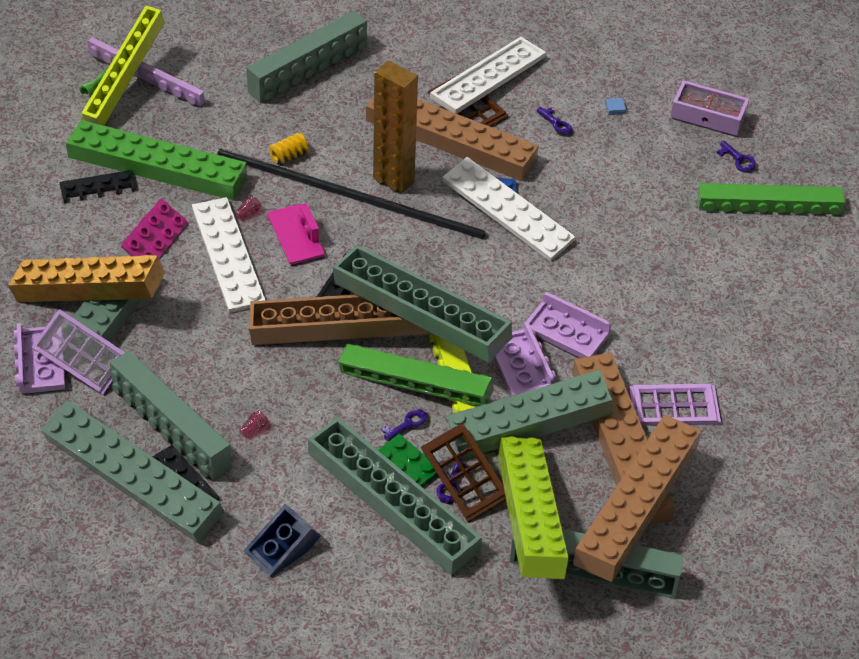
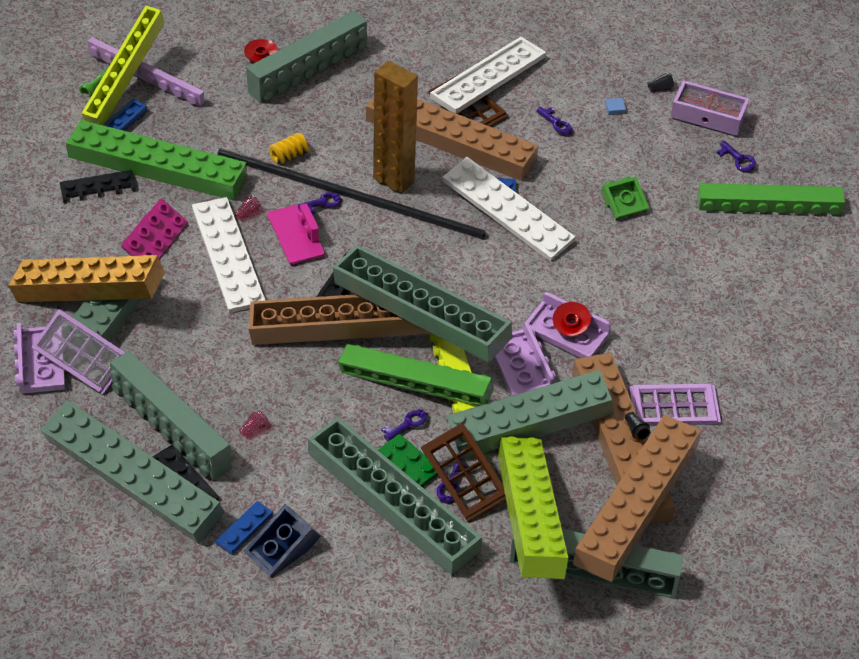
(127, 115): none -> blue plate
(244, 527): none -> blue plate
(259, 49): none -> red dish
(322, 201): none -> dark purple piece
(571, 311): none -> red dish
(624, 197): none -> bright green plate
(639, 428): none -> black cone
(662, 82): none -> black cone

